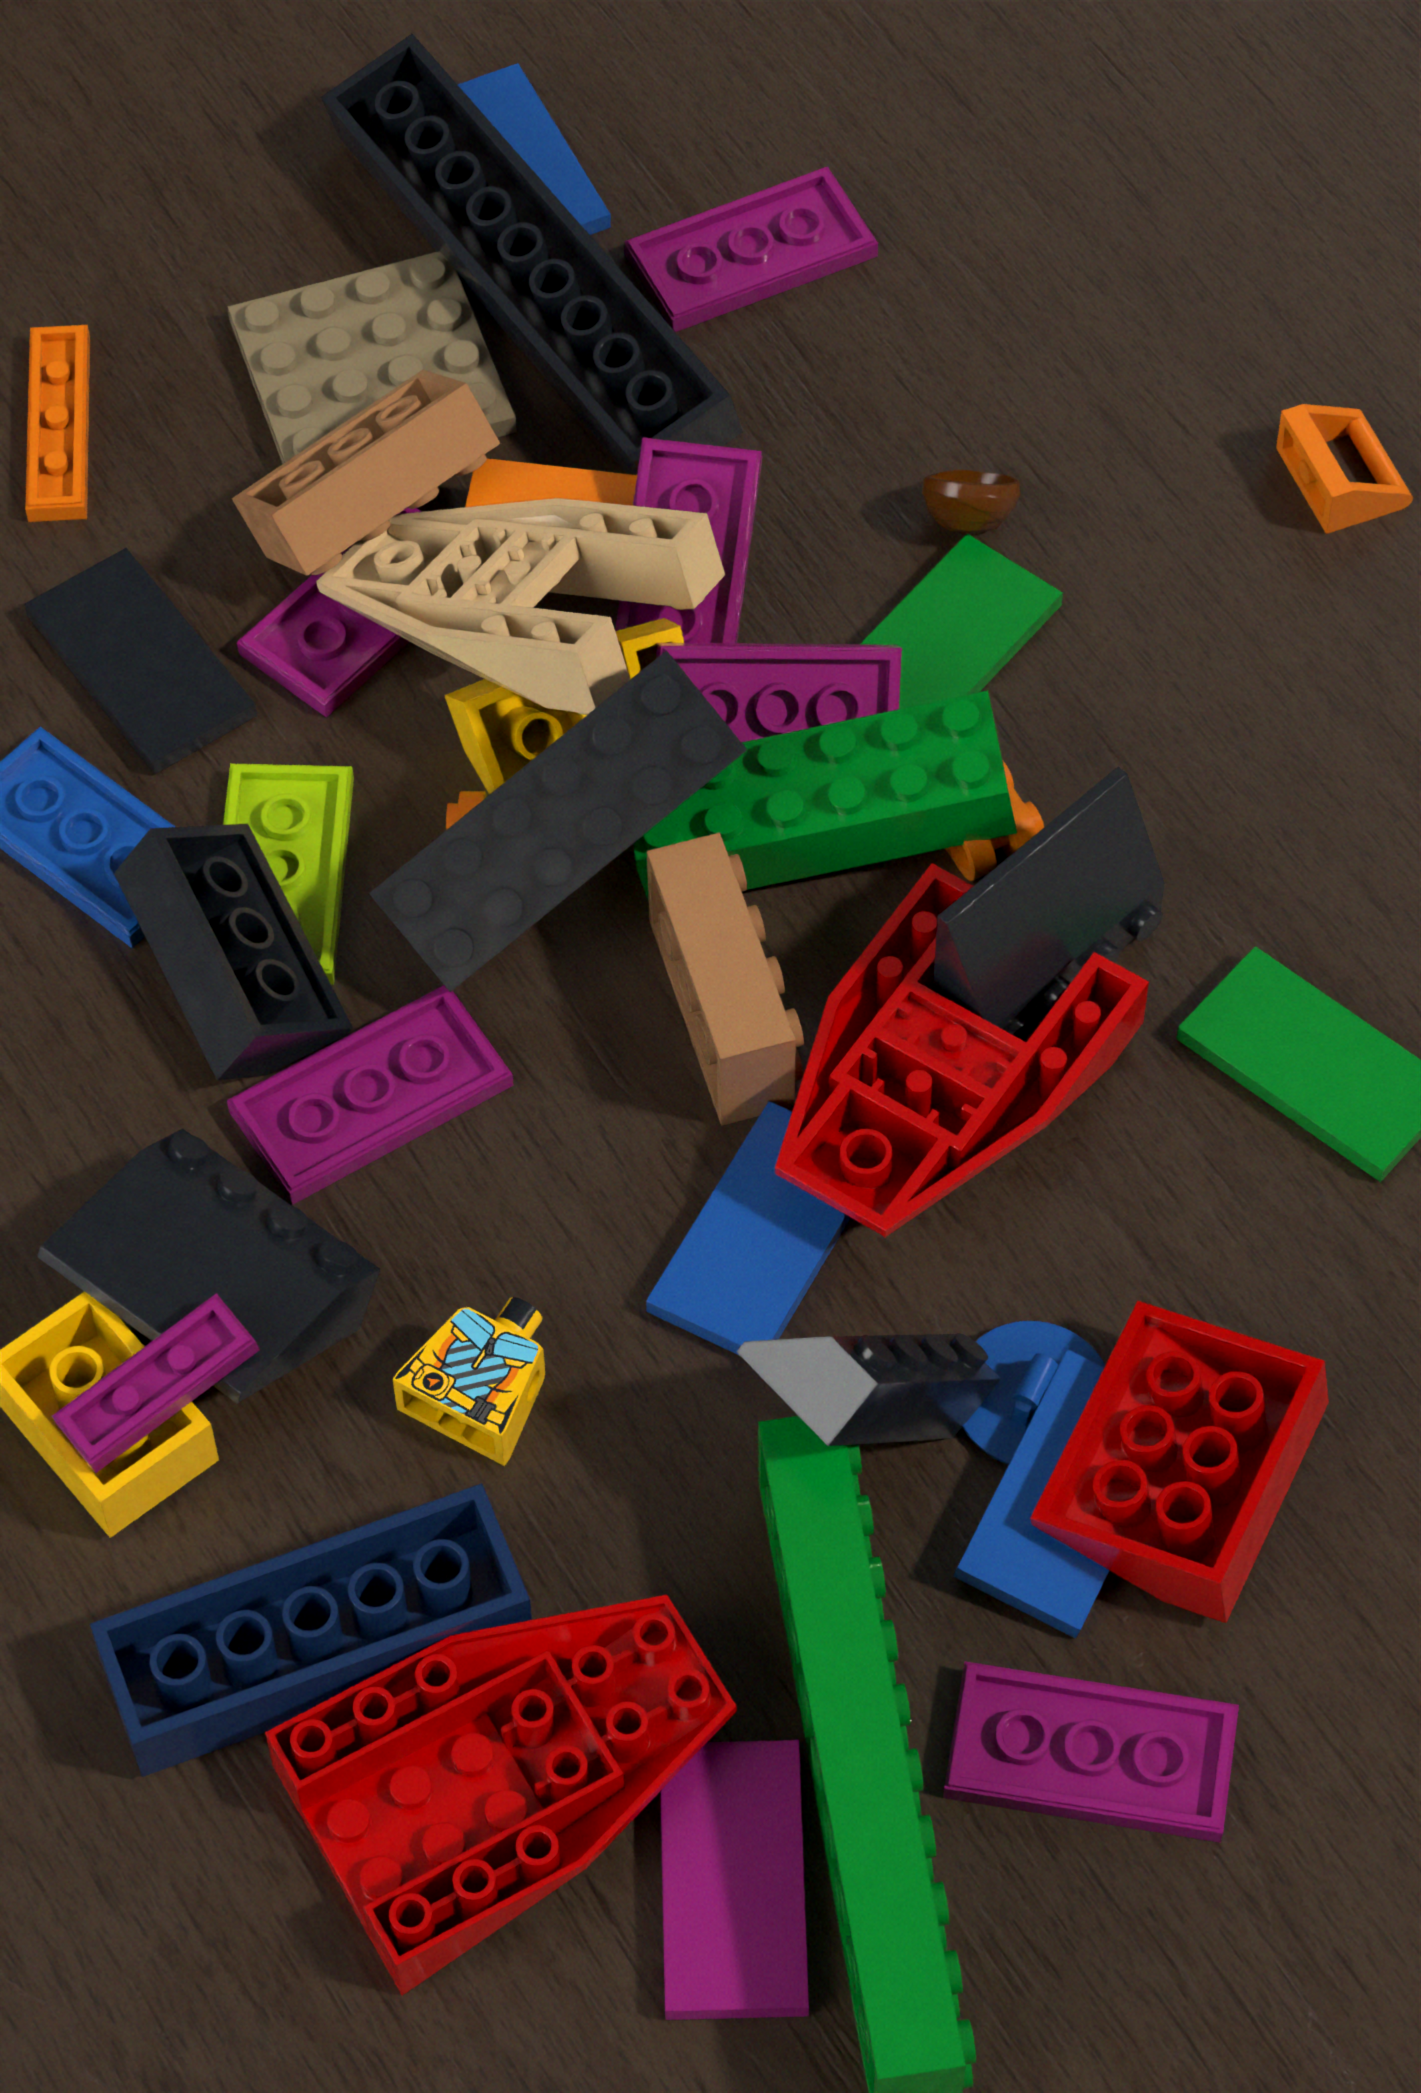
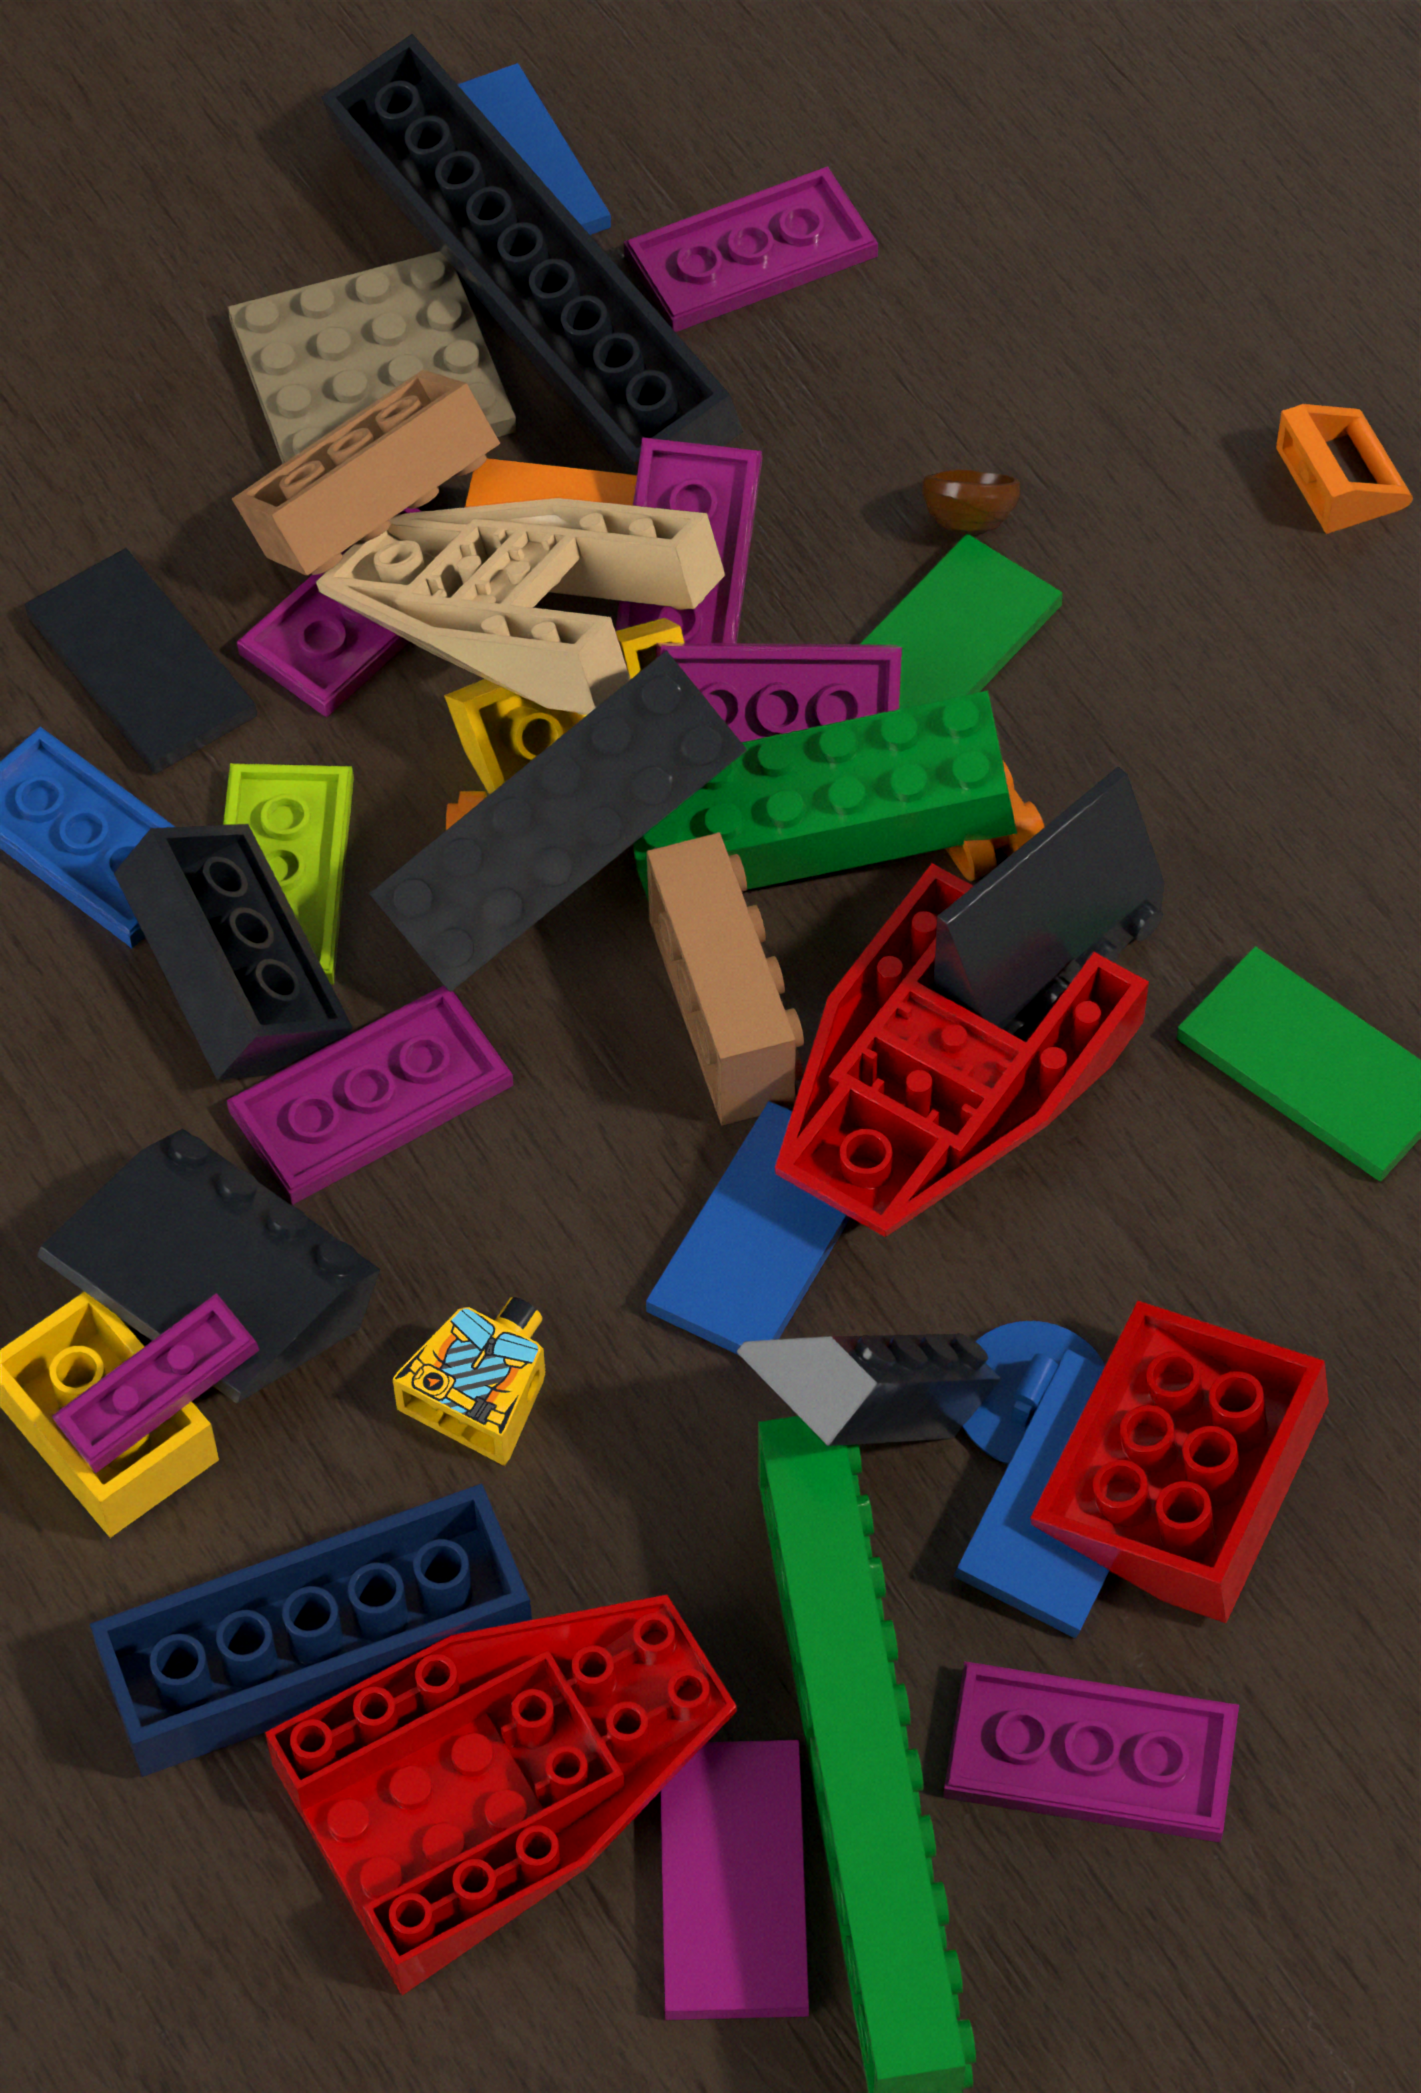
(58, 423): orange tile -> none

